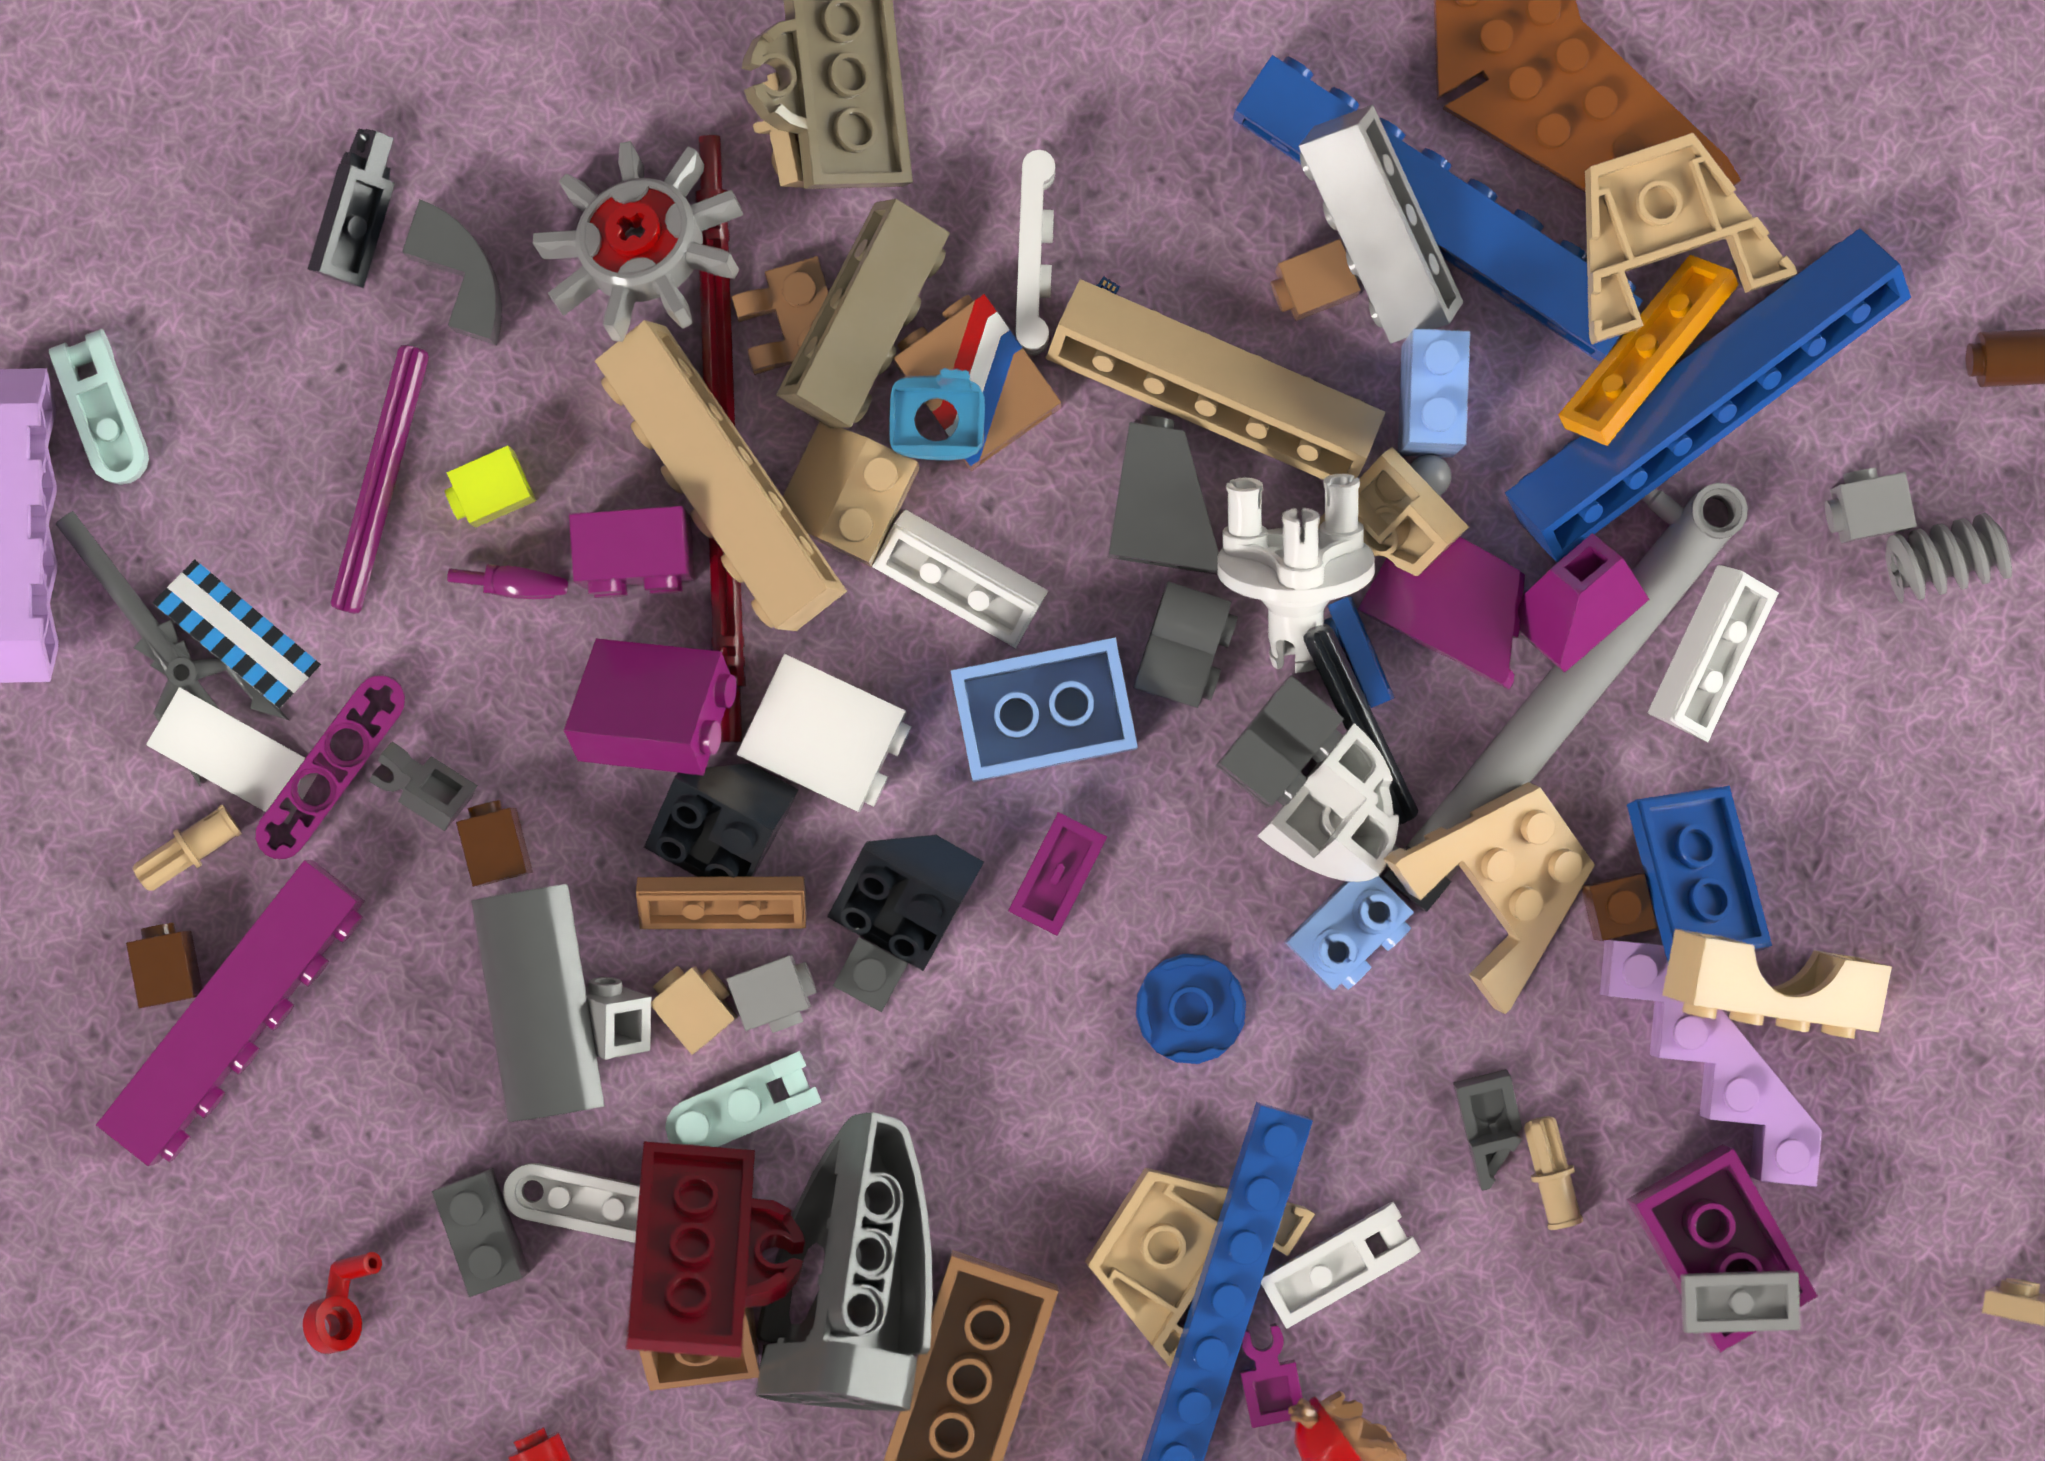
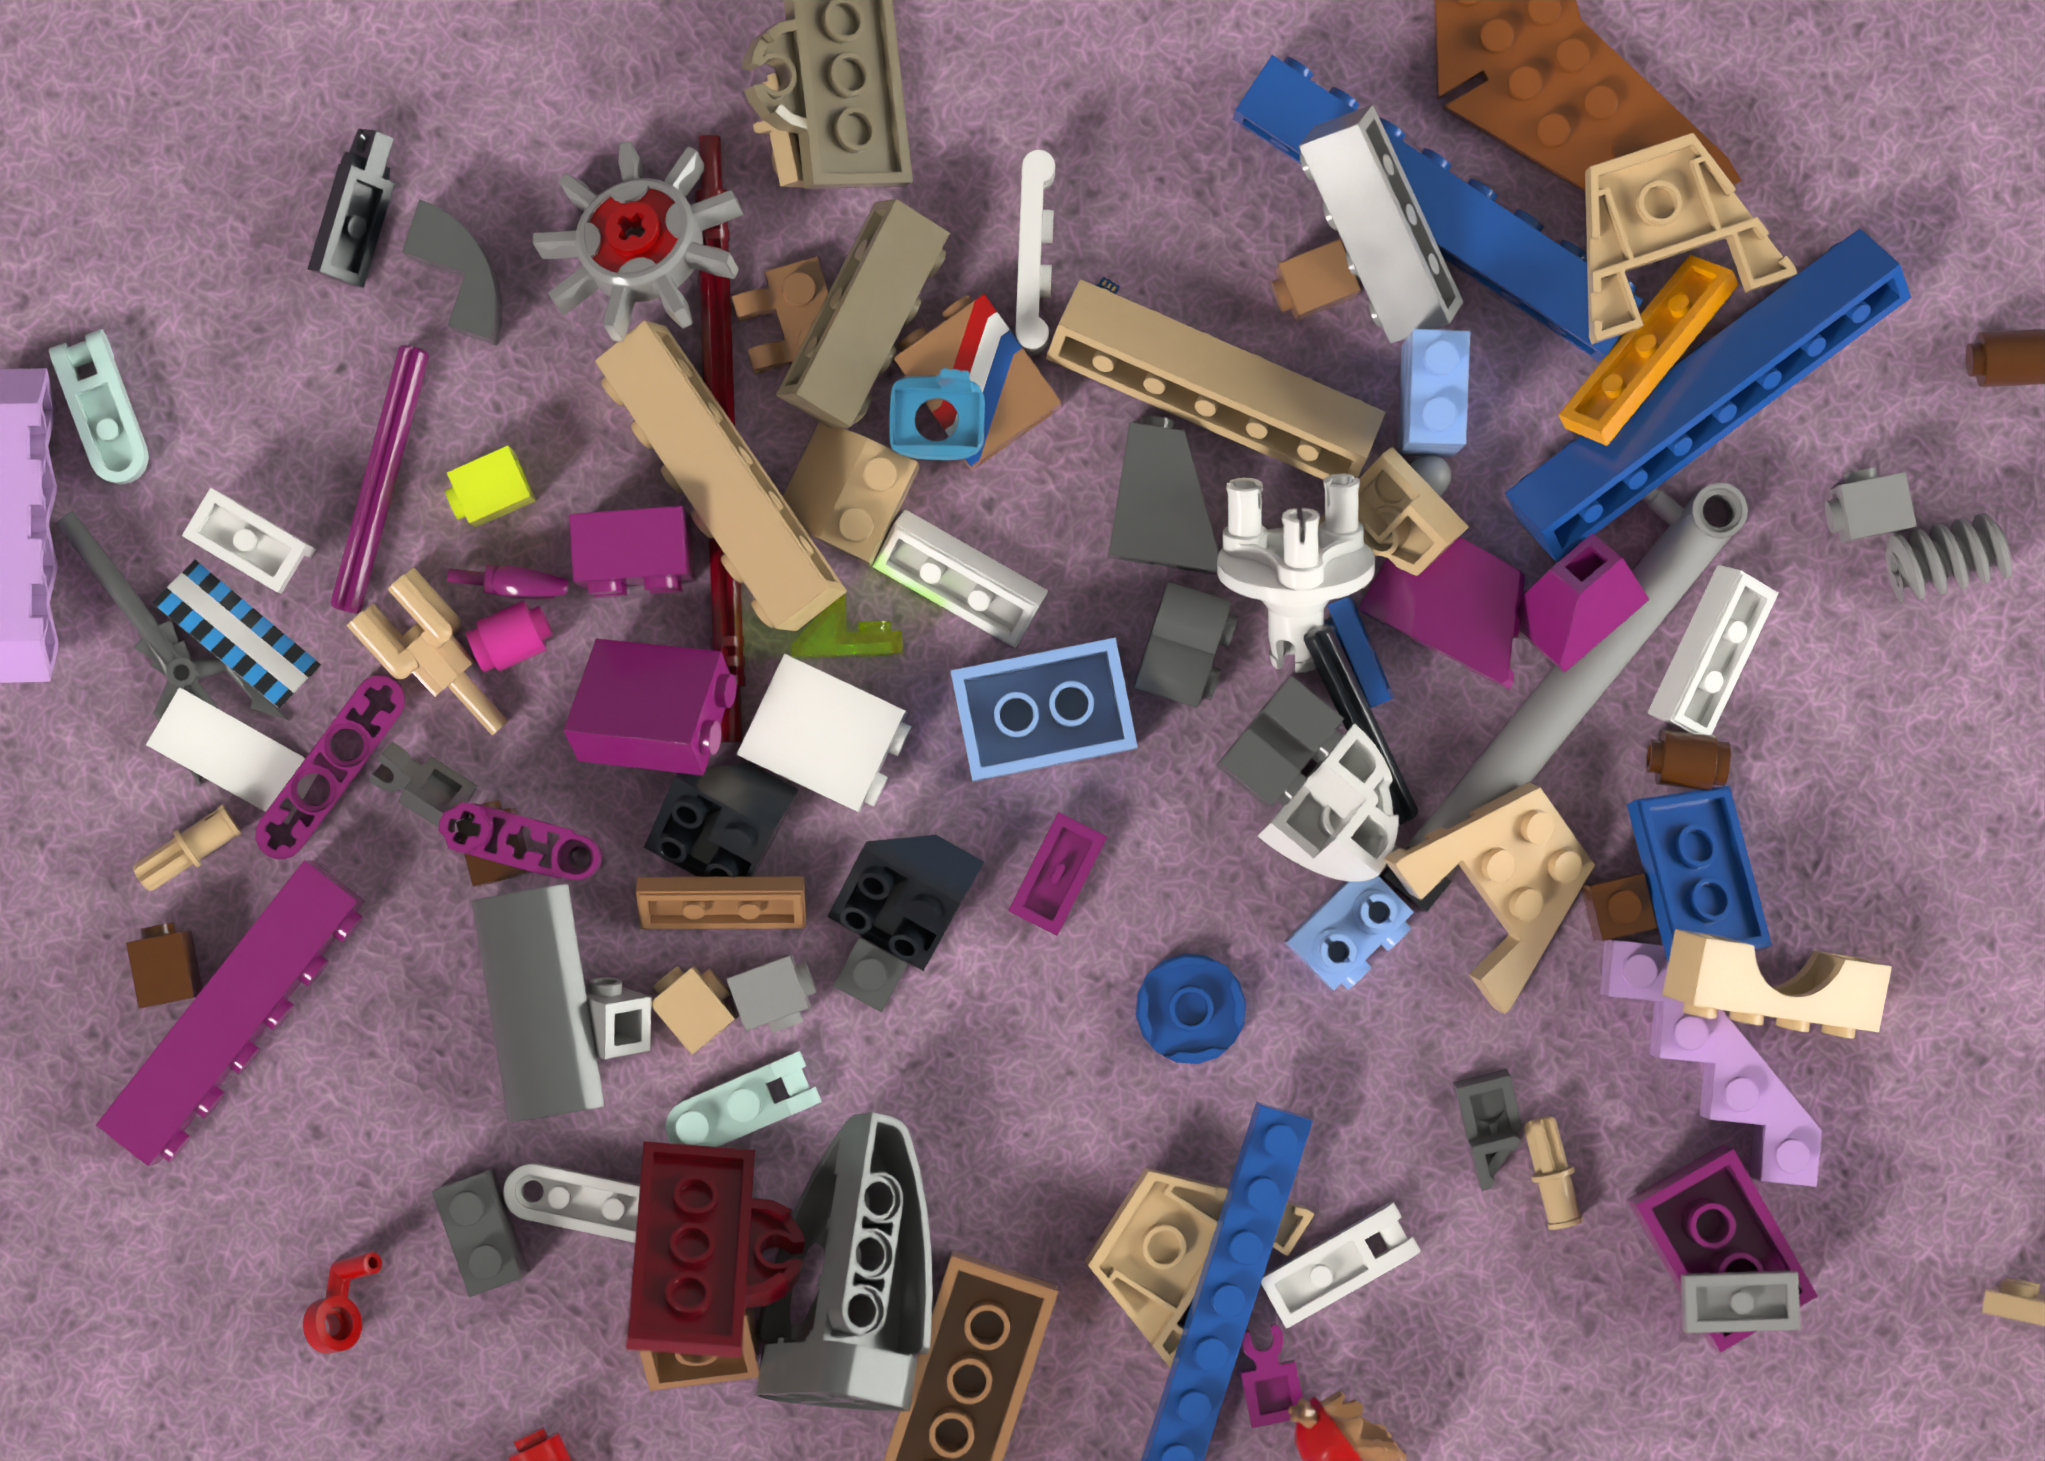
(246, 540): none -> white panel
(427, 648): none -> tan plant
(495, 846): none -> magenta beam
(509, 636): none -> dark pink brick
(830, 637): none -> clear neon green slope
(1688, 760): none -> reddish brown brick

